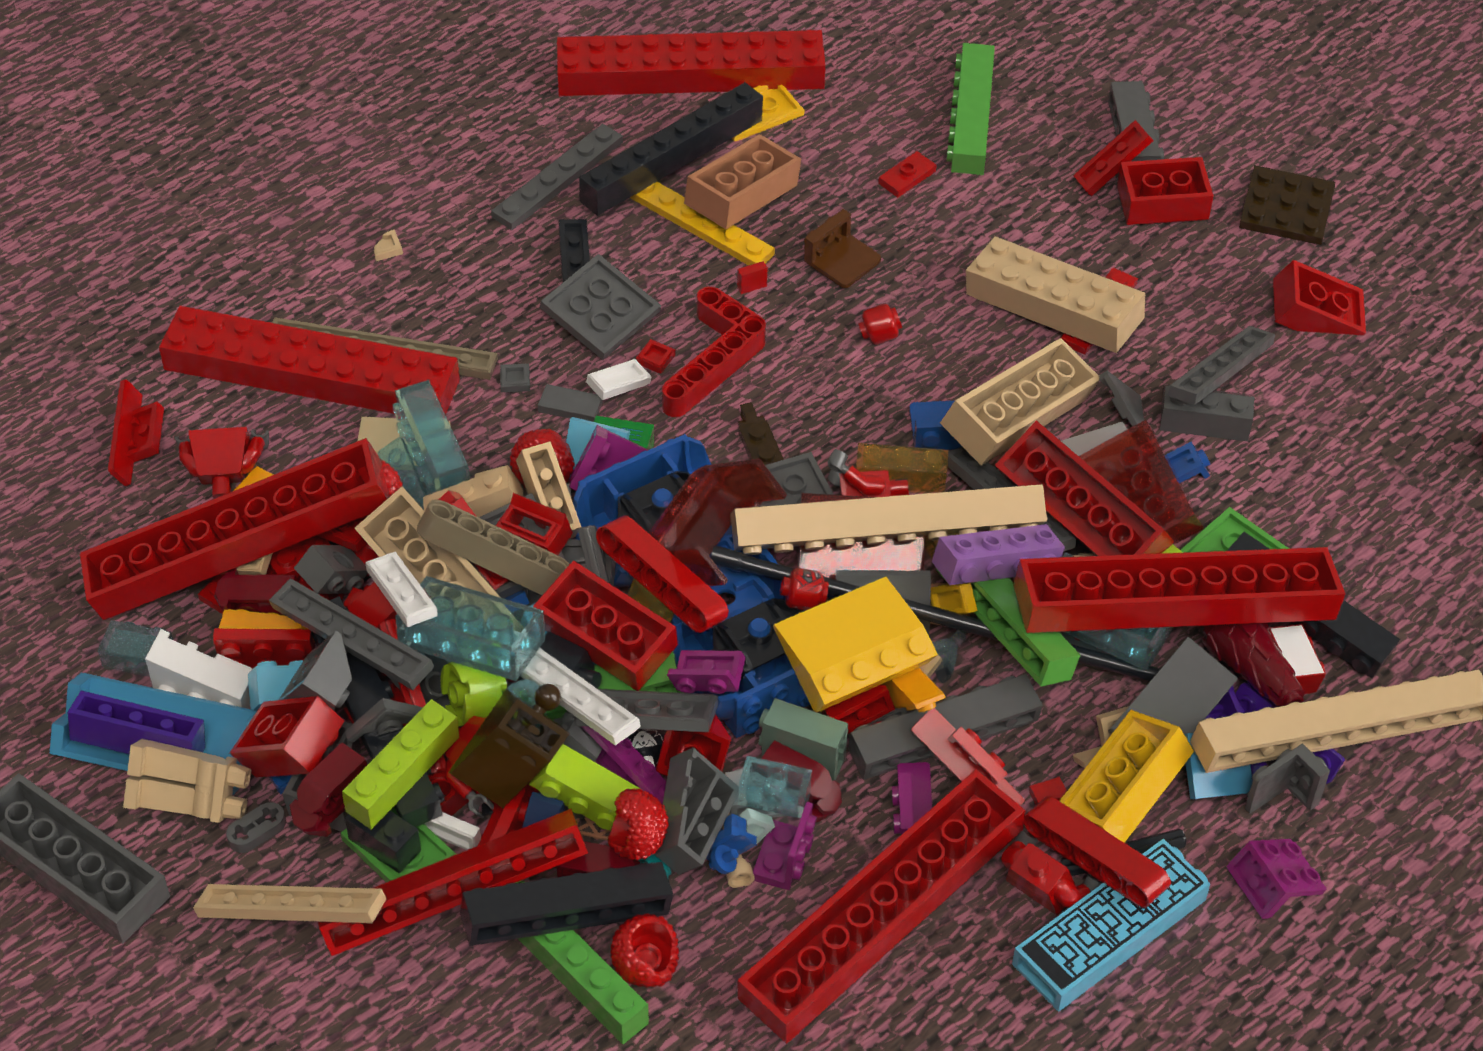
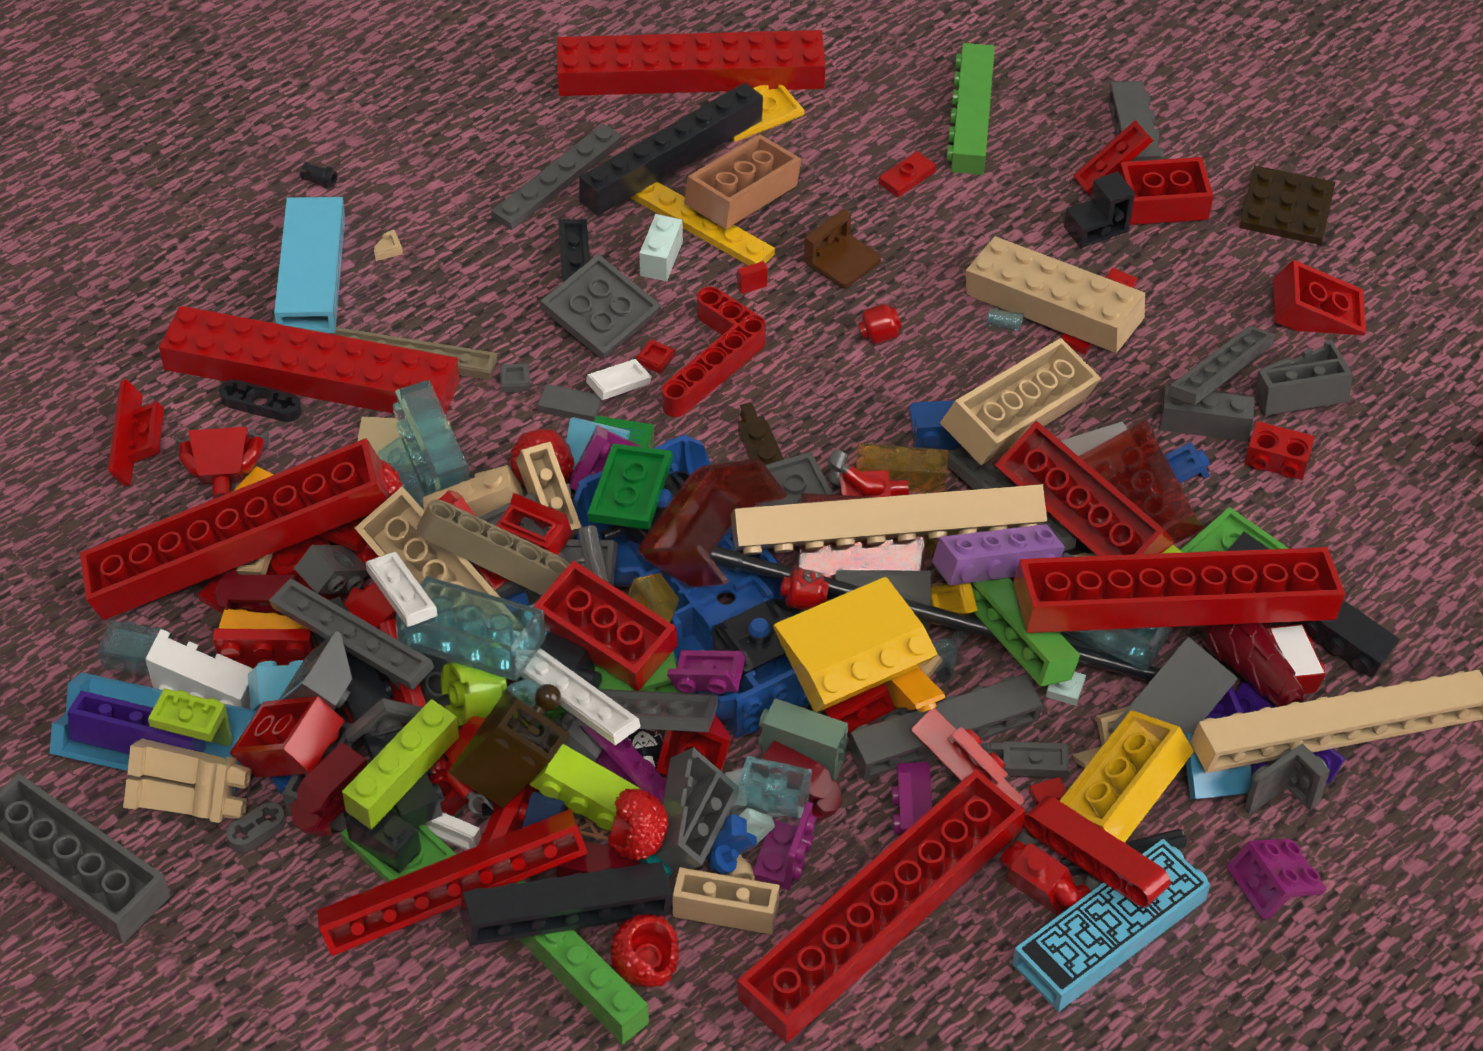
(192, 717): none -> lime bracket
(251, 392): none -> black beam
(290, 903): tan plate -> none
(310, 263): none -> medium azure brick
(320, 175): none -> black pin
(630, 486): none -> green plate
(661, 247): none -> light aqua brick
(662, 574): red beam -> none
(725, 900): none -> tan brick
(1004, 319): none -> clear light blue pin
(1032, 758): none -> dark grey hinge
(1067, 691): none -> light aqua plate
(1104, 215): none -> black brick
(1126, 399): dark grey tile -> none
(1279, 450): none -> red brick
(1304, 382): none -> dark grey wedge

